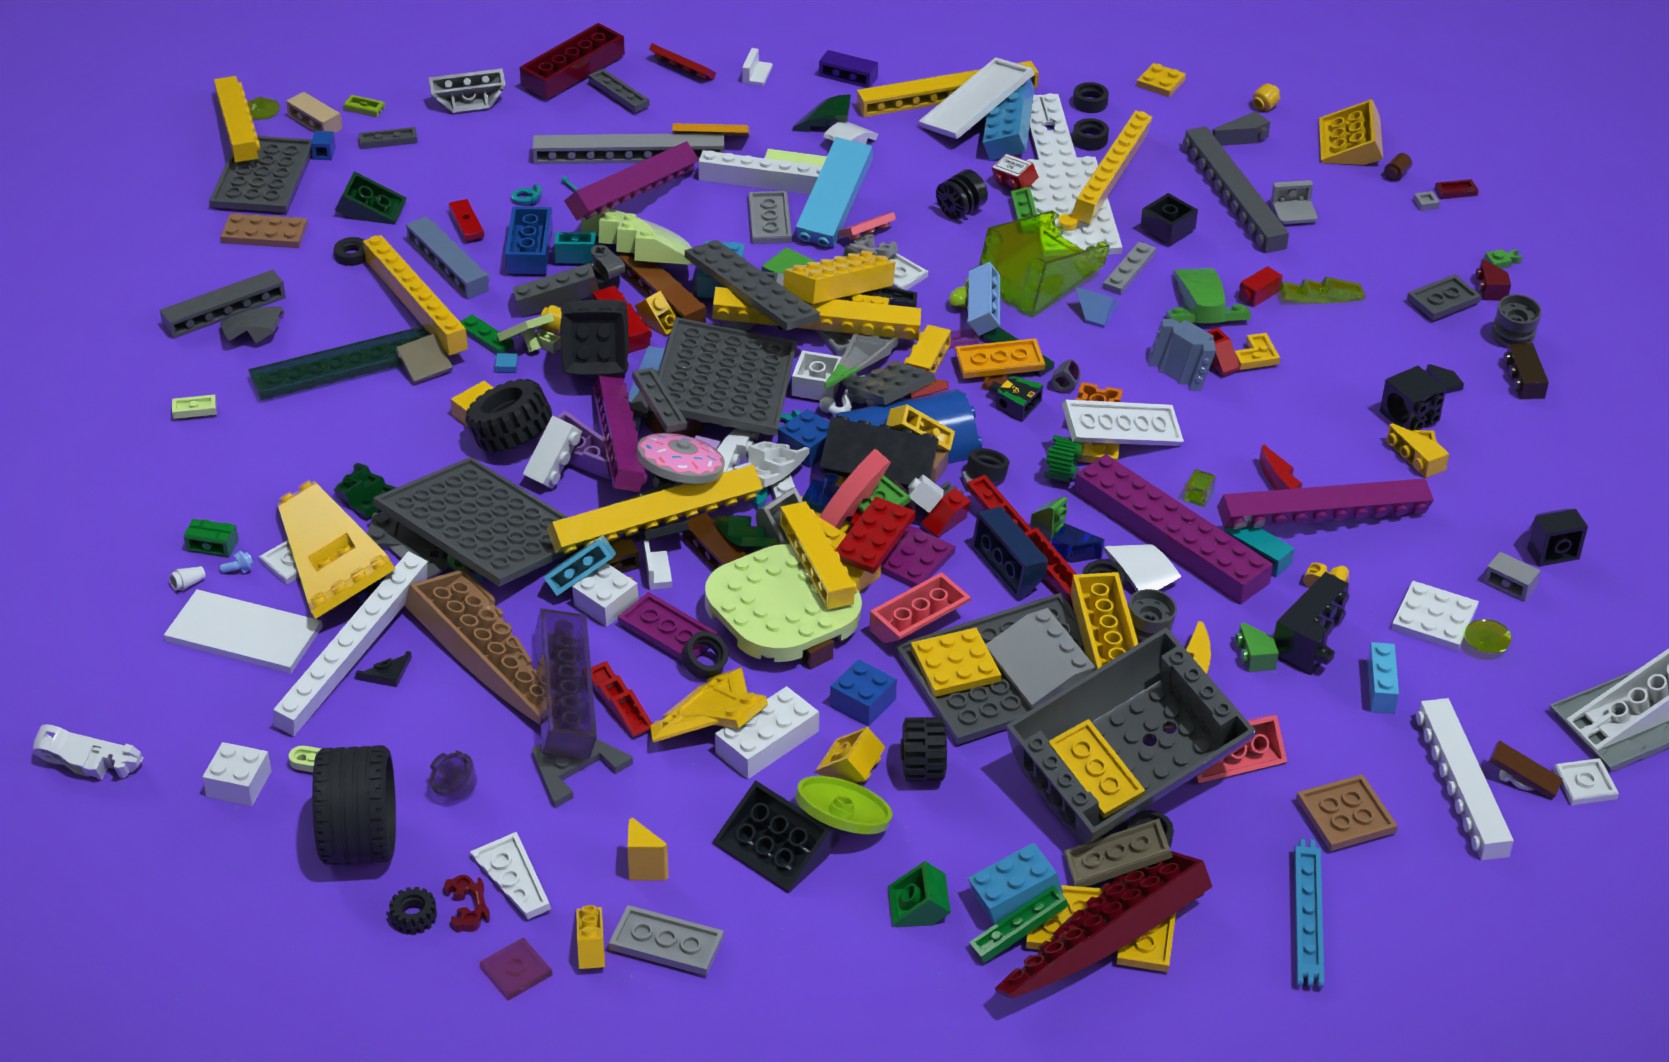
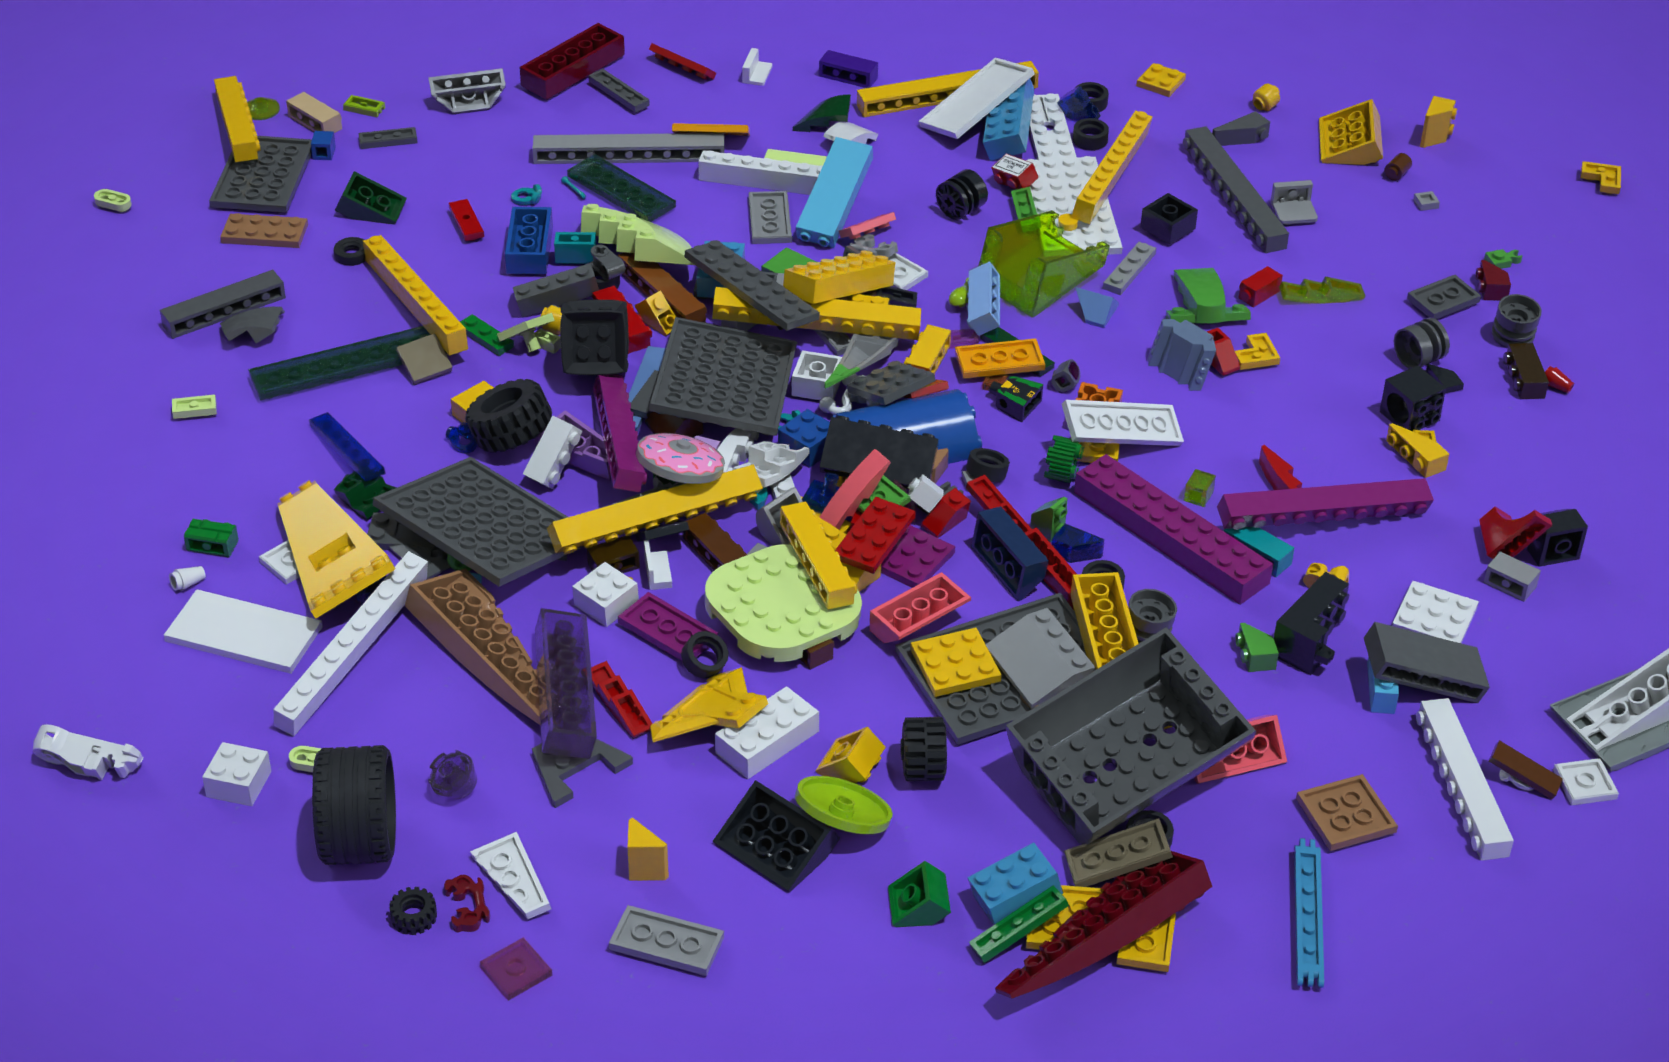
(112, 200): none -> yellowish green plate
(242, 561): light blue plate -> none
(347, 446): none -> clear blue tile
(386, 672): black tile -> none
(447, 257): sand blue brick -> none
(462, 430): none -> clear blue piece
(506, 362): dark azure tile -> none
(580, 565): medium azure brick -> none
(590, 937): yellow slope -> none
(621, 188): none -> plate
(631, 181): magenta brick -> none
(659, 400): dark grey plate -> none
(742, 533): dark green slope -> none
(863, 692): blue brick -> none
(909, 418): yellow slope -> none
(1077, 105): none -> clear blue slope
(1097, 767): yellow plate -> none
(1143, 566): white slope -> none
(1199, 647): yellow slope -> none
(1421, 343): none -> dark grey wheel
(1426, 662): none -> dark grey brick
(1438, 121): none -> yellow slope
(1456, 189): dark red tile -> none
(1488, 636): clear neon green dish -> none
(1510, 535): none -> red arch
(1558, 380): none -> red cone
(1607, 175): none -> yellow plate

